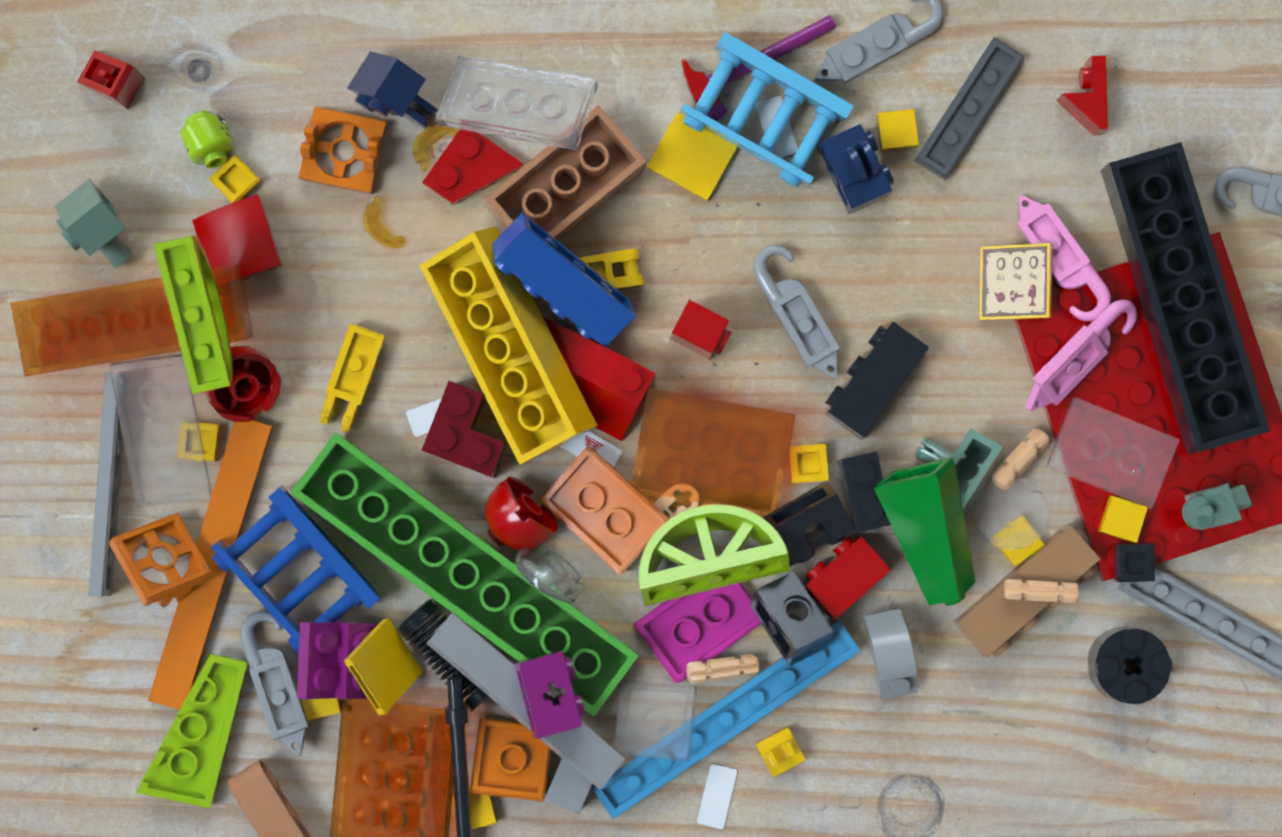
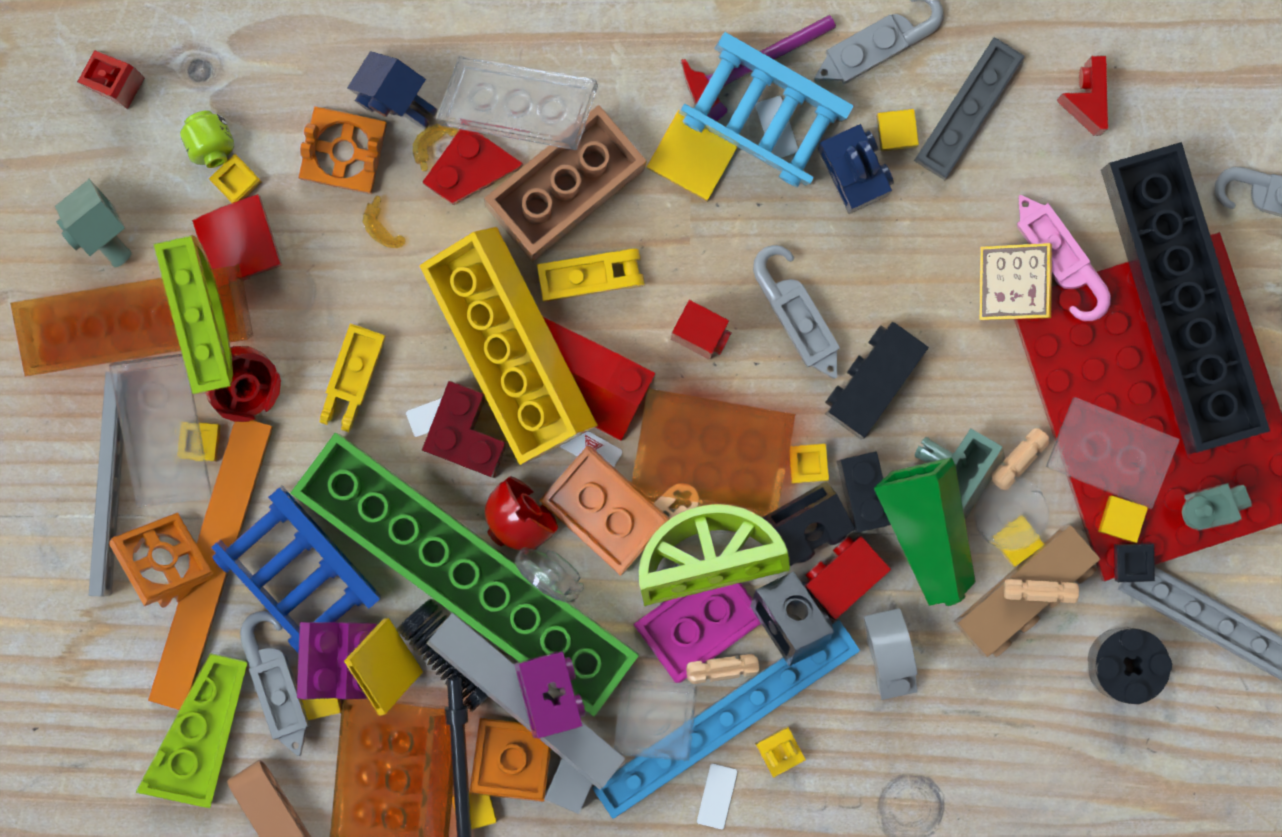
(562, 280): blue brick -> none
(1078, 356): bright pink plate -> none

